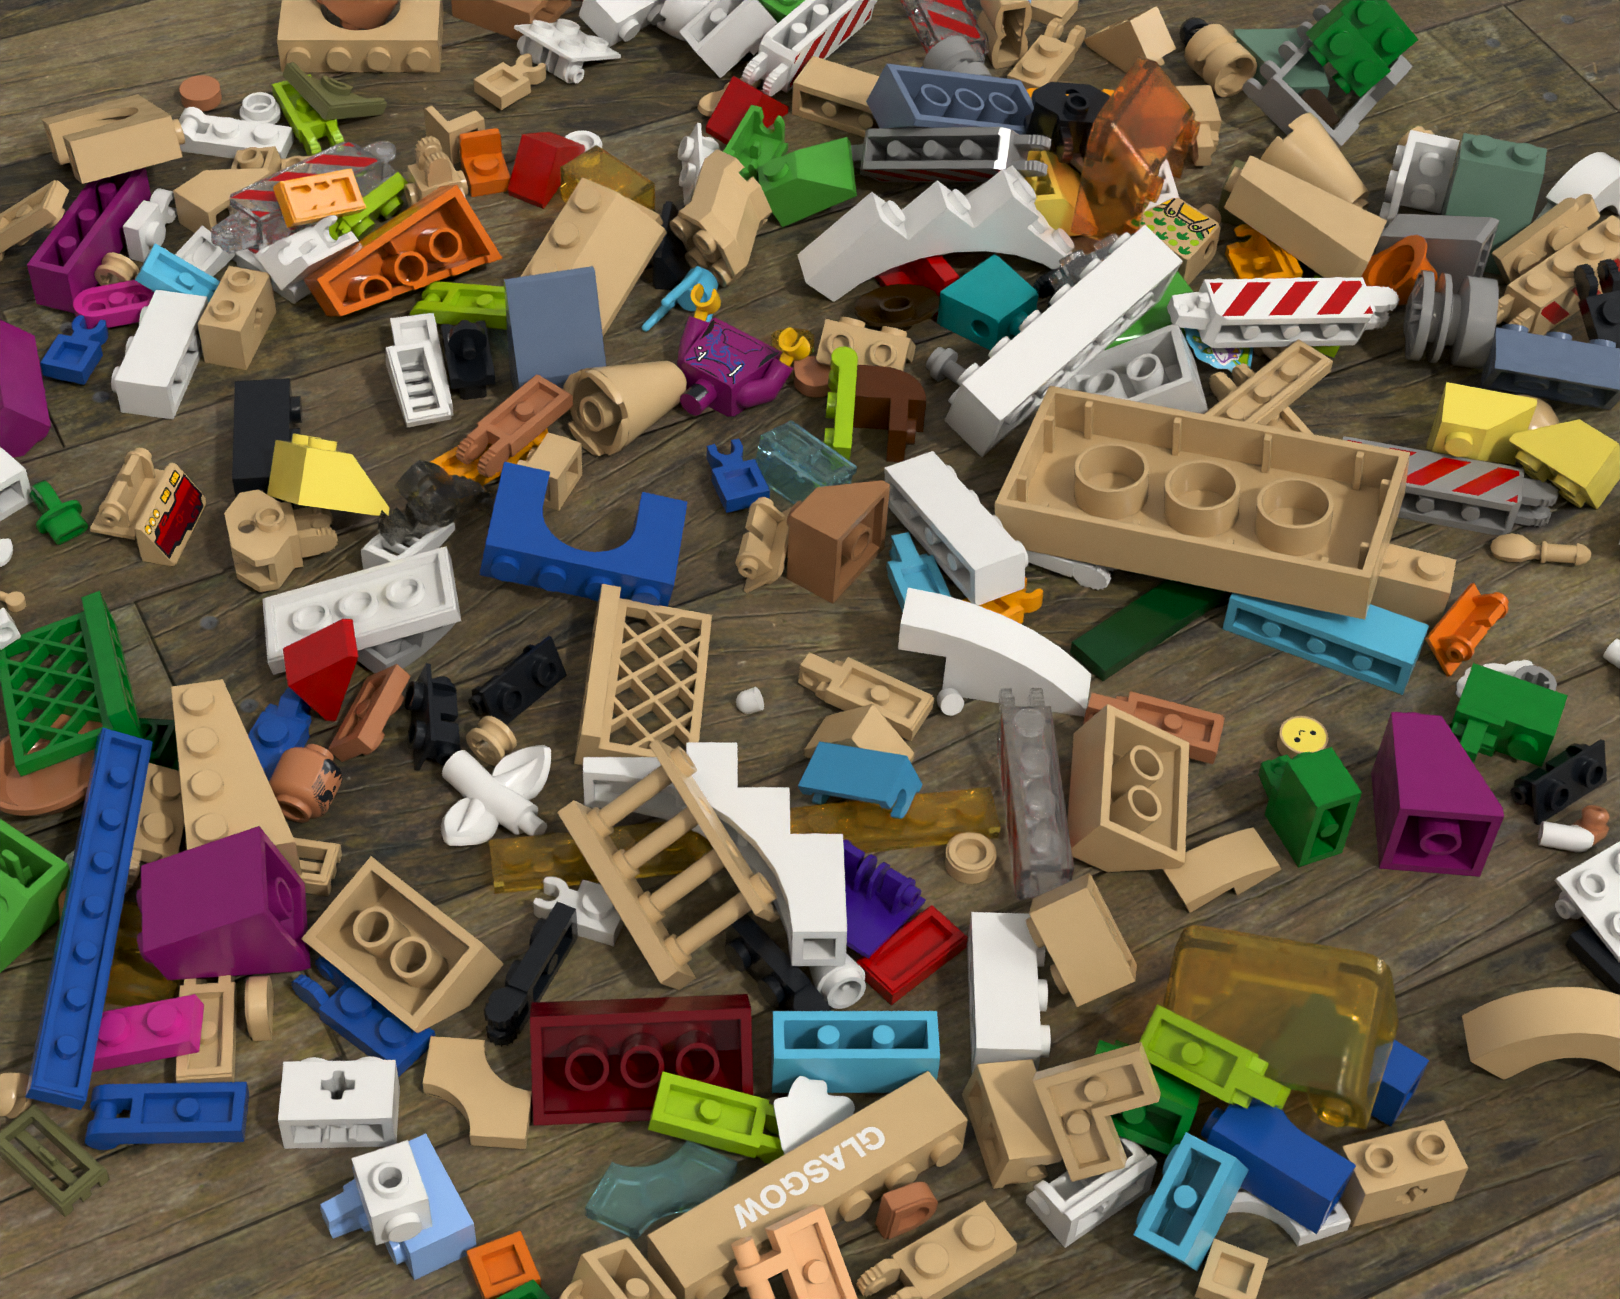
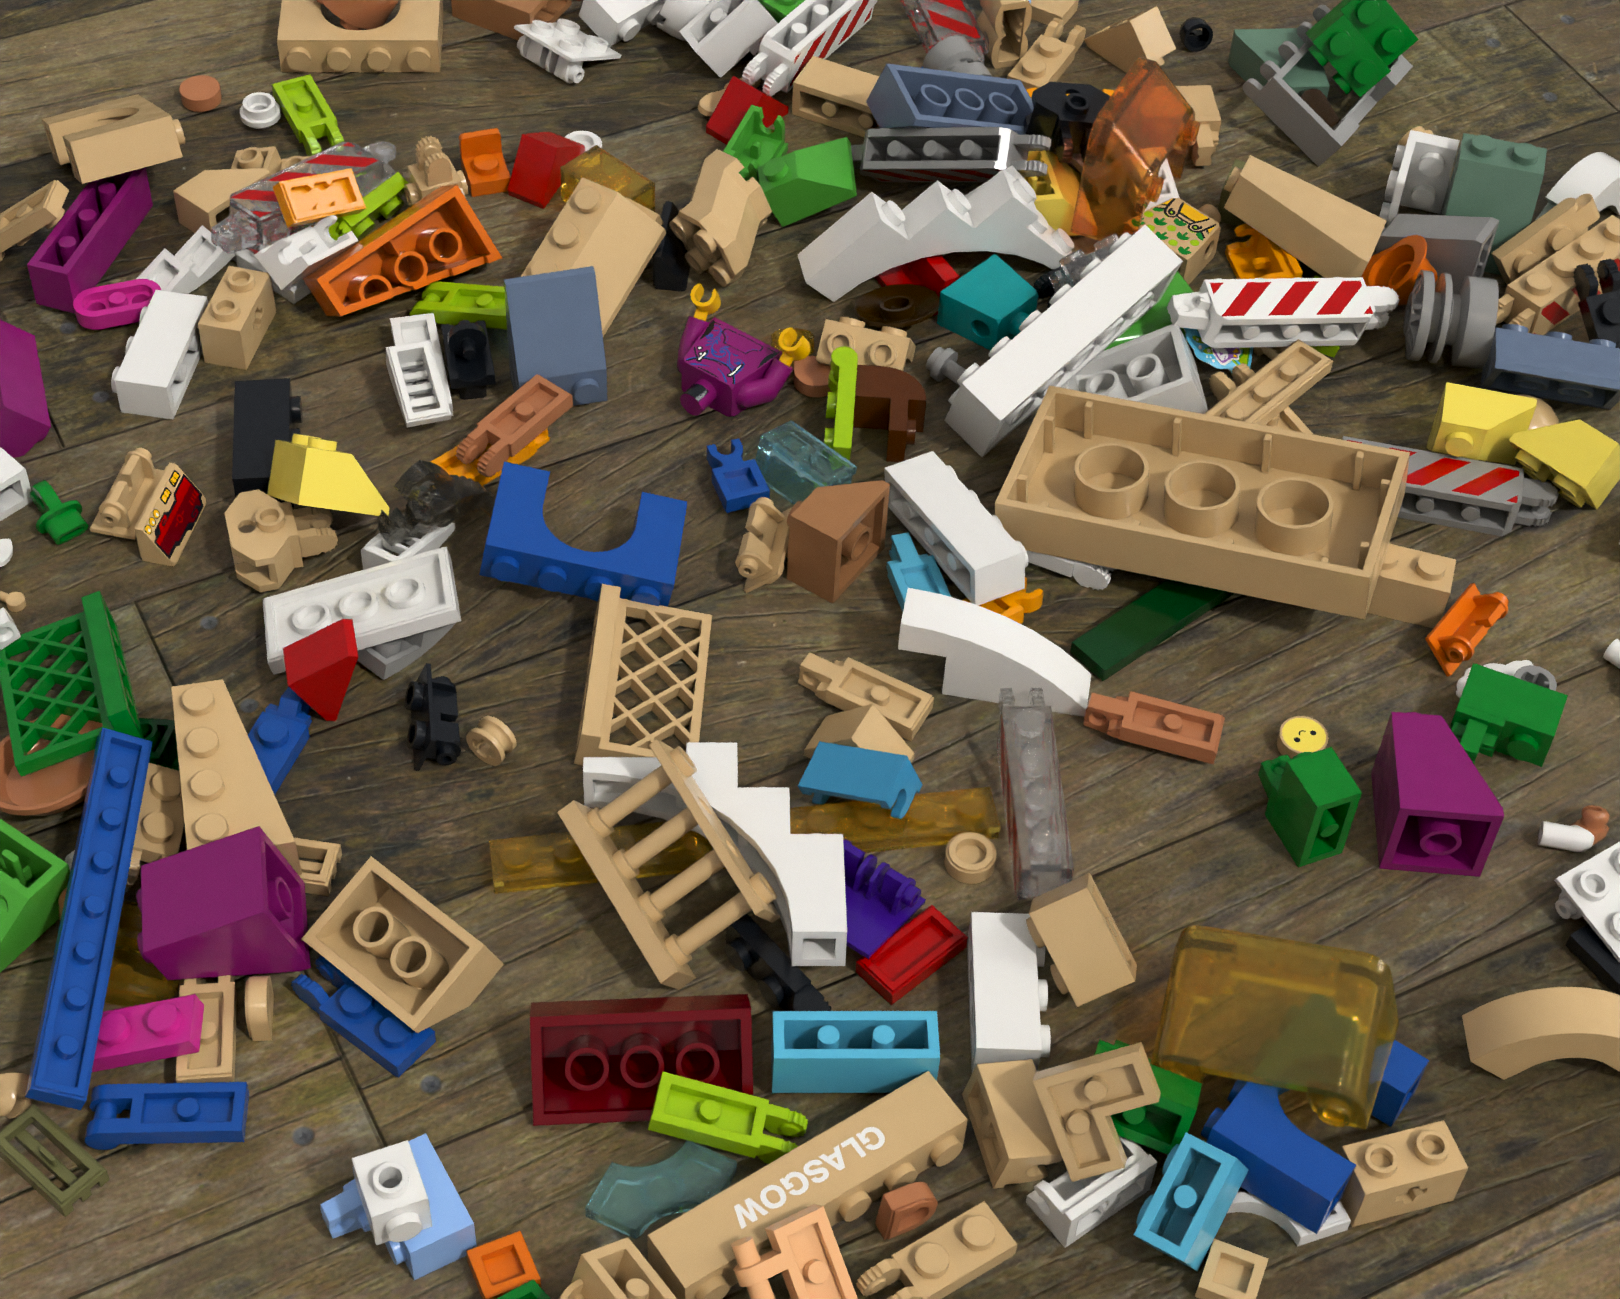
(76, 355): blue plate -> none
(115, 269): tan bush -> none
(148, 224): white plate -> none
(171, 273): medium azure plate -> none
(226, 135): white plate -> none
(305, 782): nougat head -> none
(331, 97): olive tile -> none
(339, 1103): white brick -> none
(370, 711): nougat plate -> none
(448, 131): tan panel -> none
(462, 1076): tan tile -> none
(495, 797): white plant -> none
(508, 84): tan plate -> none
(520, 683): black hinge -> none
(531, 976): black hinge -> none
(564, 462): tan brick -> none
(594, 910): white plate -> none
(621, 402): tan cone -> none
(681, 295): medium azure plant -> none
(692, 154): white hinge -> none
(750, 701): white piece -> none
(808, 1112): white sticker -> none
(840, 984): white cone -> none
(950, 701): white piece -> none
(1127, 794): tan slope -> none
(1209, 1060): lime hinge -> none
(1220, 60): tan wheel -> none
(1222, 864): tan slope -> none
(1316, 159): tan cone -> none
(1372, 649): medium azure brick -> none
(1518, 549): tan piece -> none
(1564, 781): black hinge -> none

